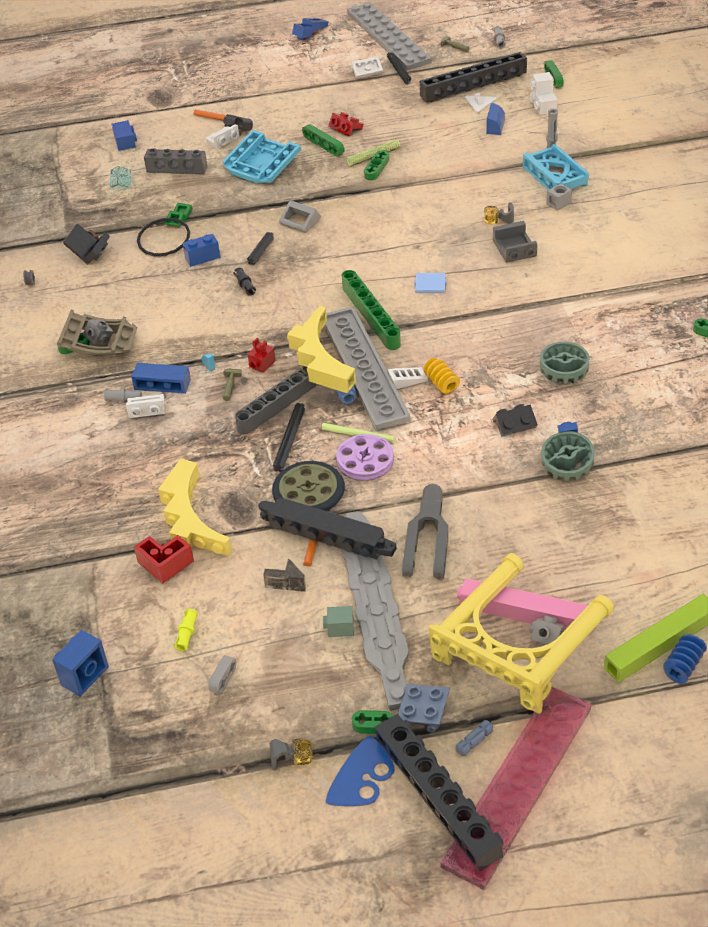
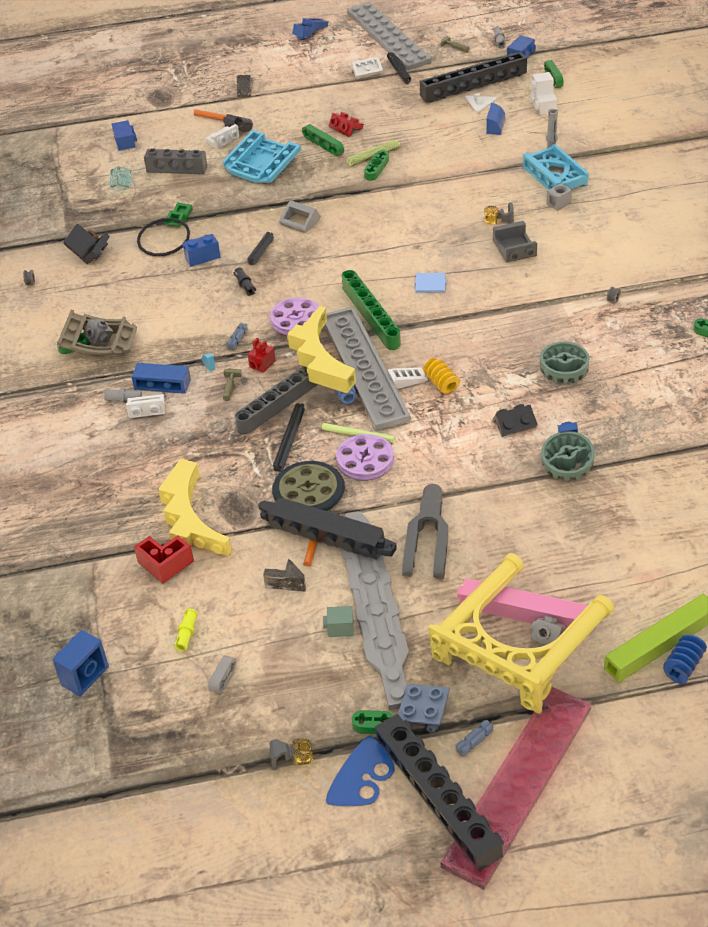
(237, 336): none -> sand blue axle
(244, 85): none -> clear smoke slope
(293, 315): none -> lavender wedge
(522, 44): none -> blue brick
(613, 294): none -> dark grey bush

